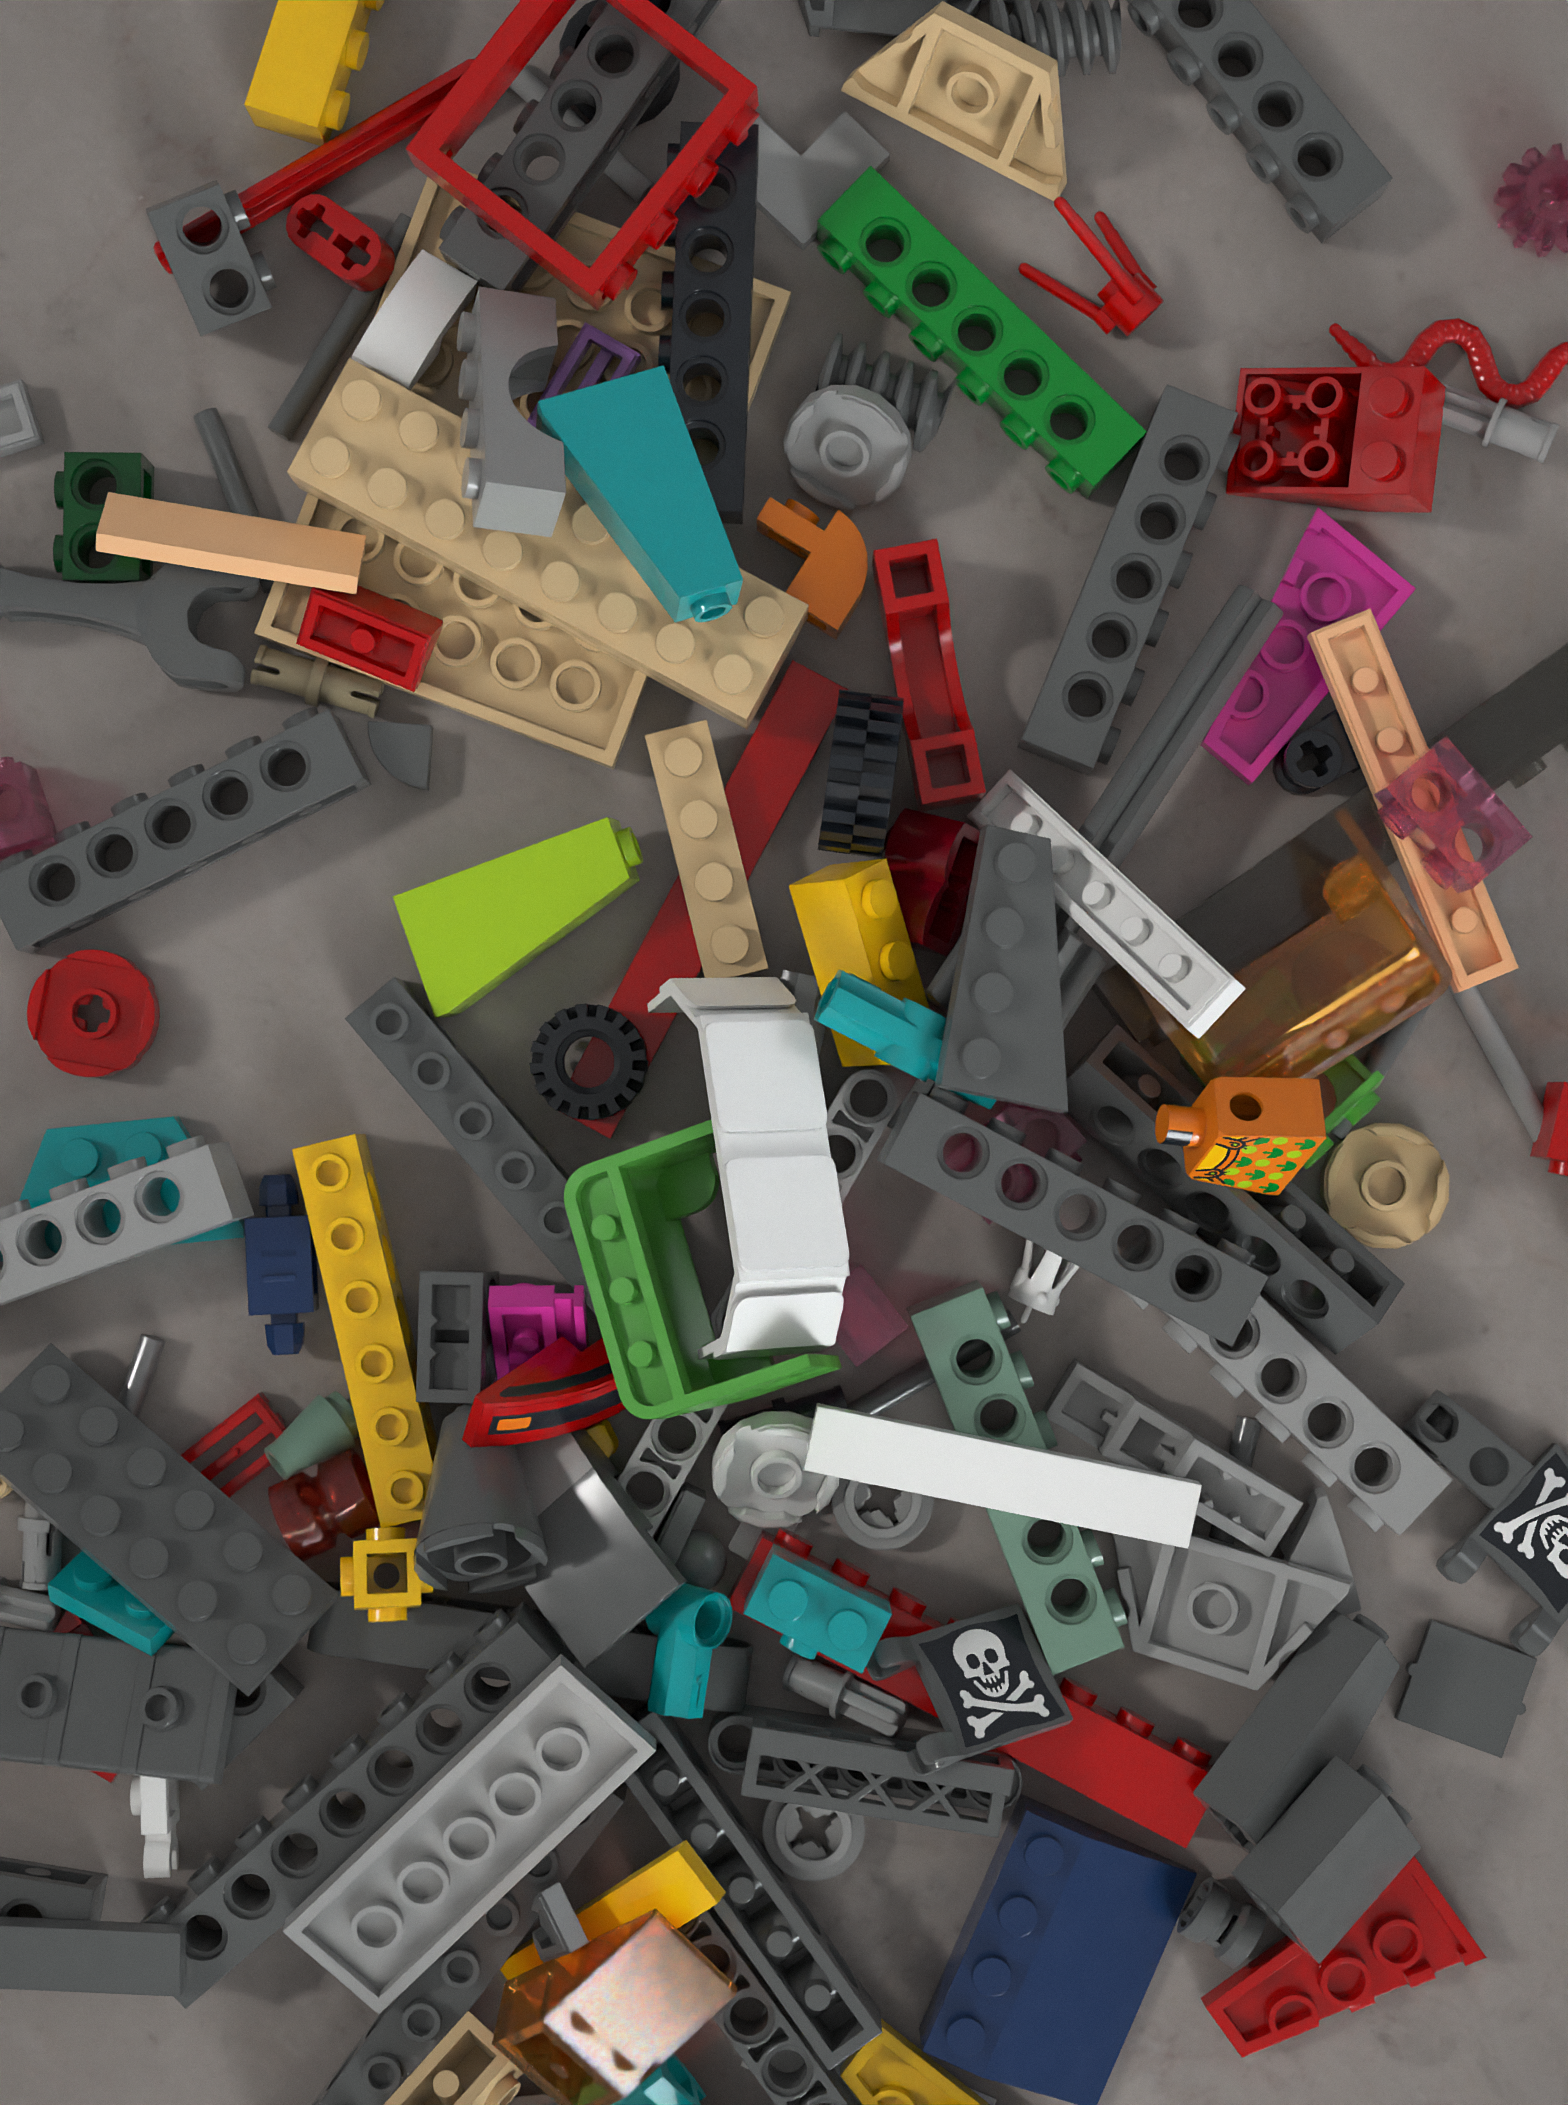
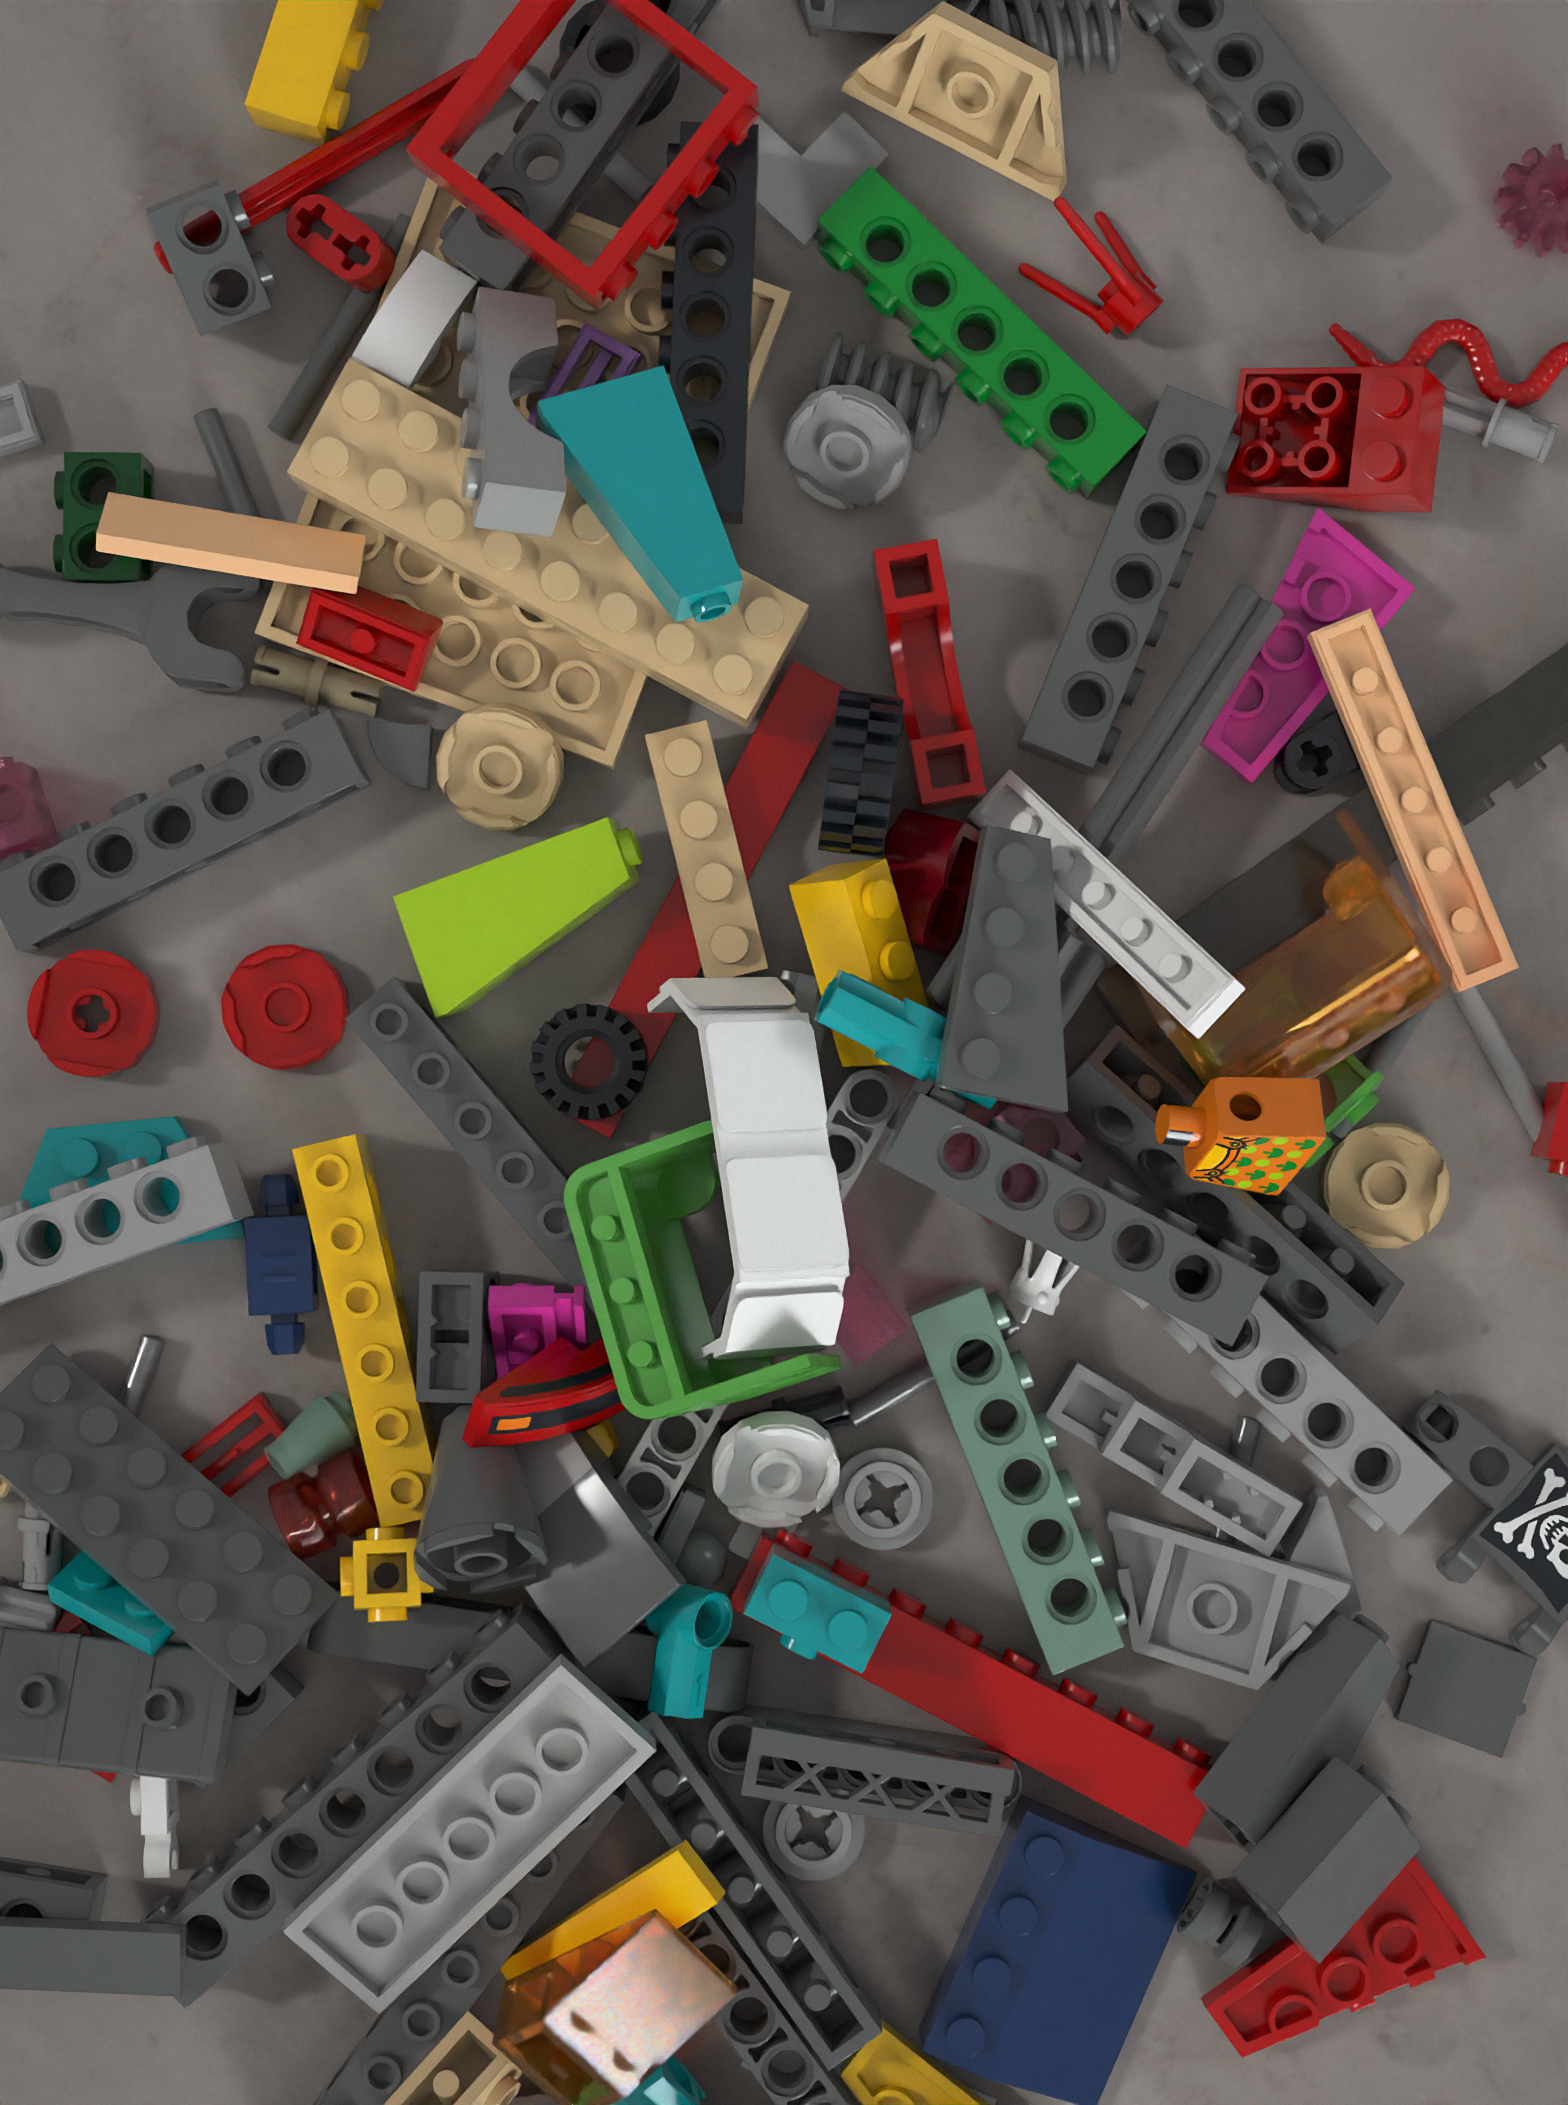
(285, 1007): none -> red tile
(500, 766): none -> tan tile
(559, 1926): dark grey tile -> none
(834, 559): orange brick -> none
(845, 1695): light grey axle -> none
(982, 1681): flag -> none
(1002, 1475): white tile -> none
(1463, 803): clear pink brick -> none

